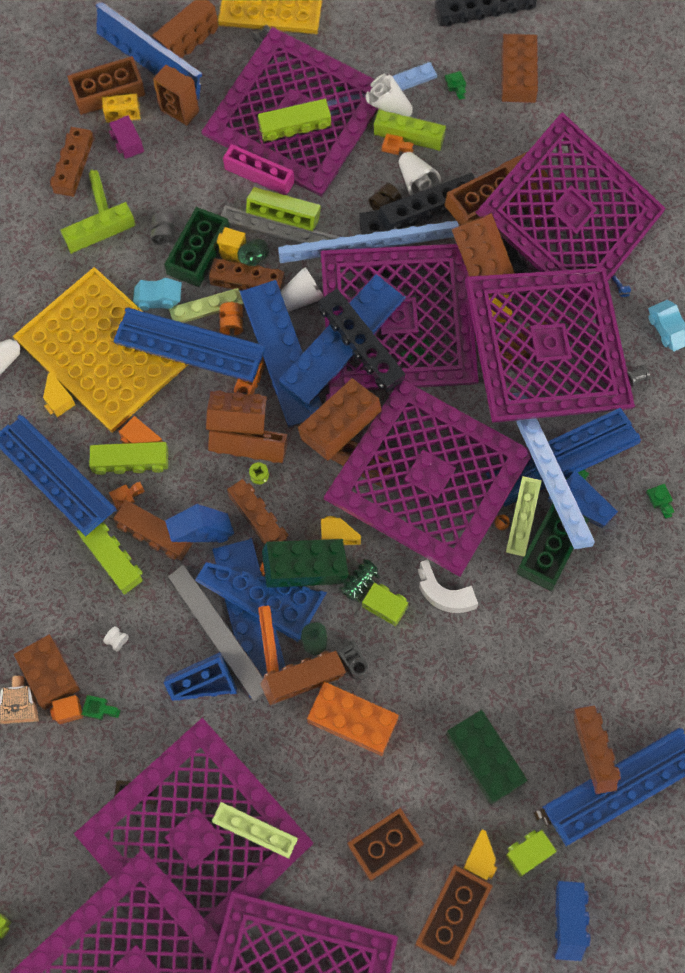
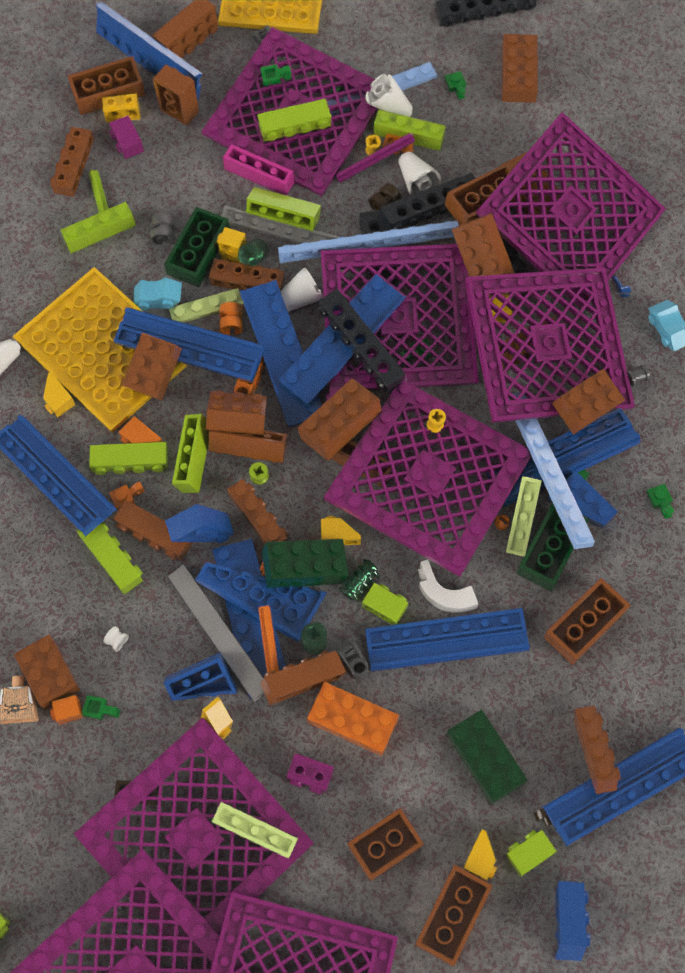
(151, 366): none -> dark orange brick
(191, 454): none -> lime brick
(217, 718): none -> yellow slope
(272, 74): none -> green plate
(310, 774): none -> magenta brick
(372, 144): none -> yellow bush
(375, 157): none -> magenta axle
(436, 420): none -> yellow bush
(447, 639): none -> blue plate
(587, 621): none -> dark orange brick
(588, 401): none -> dark orange brick

